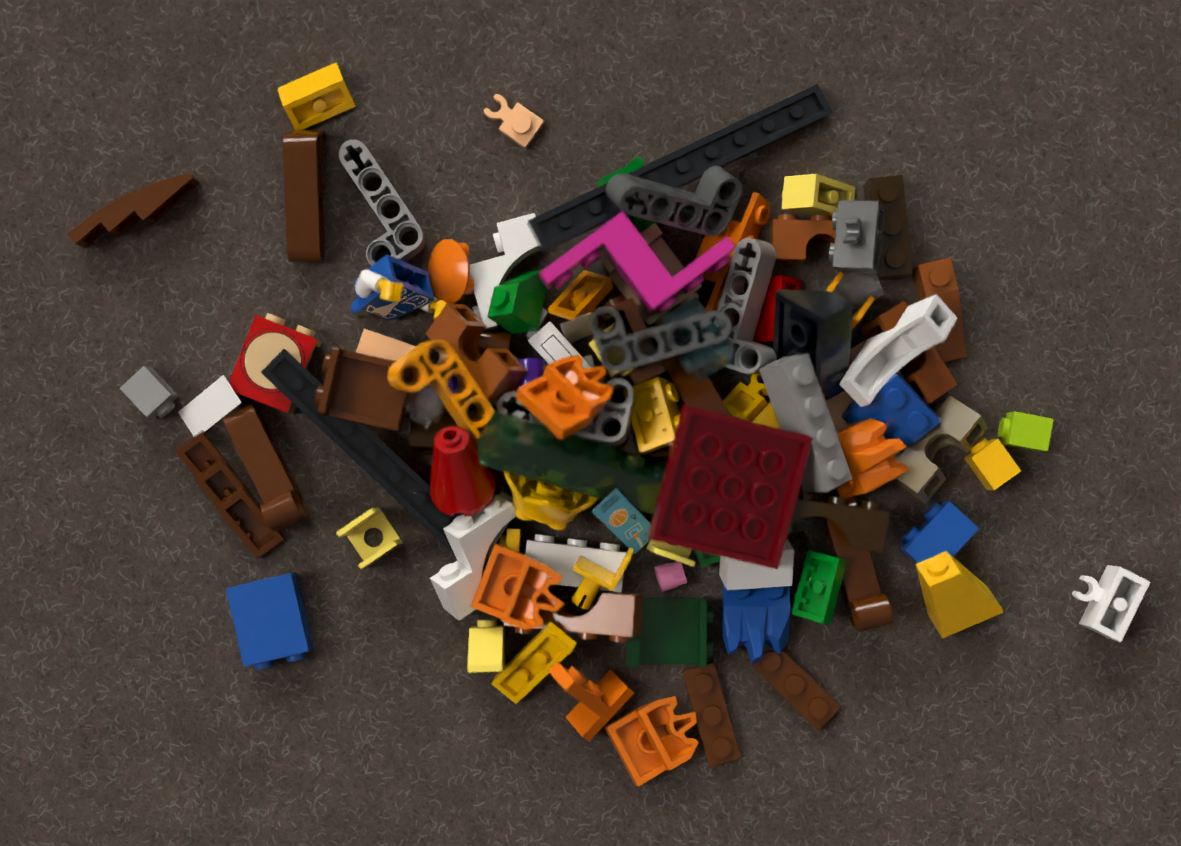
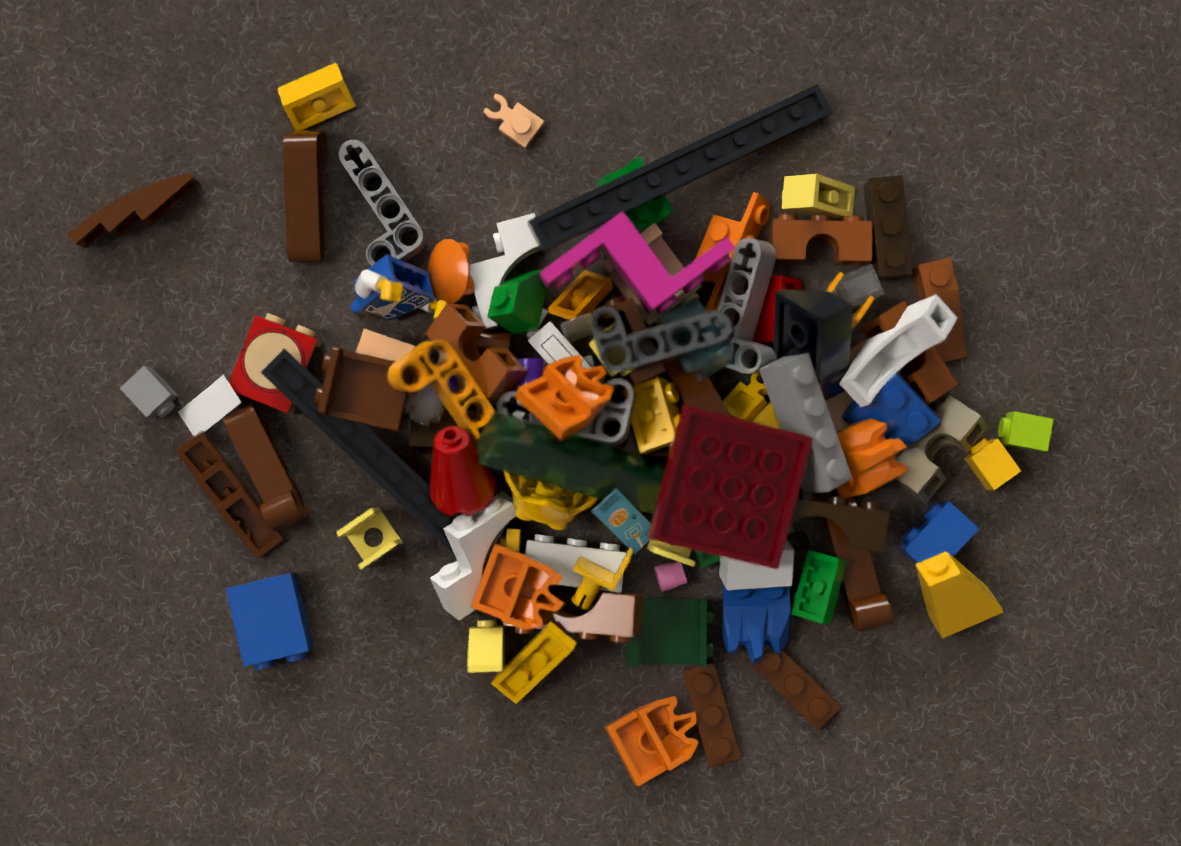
(597, 701): orange bracket -> none
(701, 212): dark grey beam -> none
(857, 237): dark grey brick -> none
(1112, 601): white brick -> none

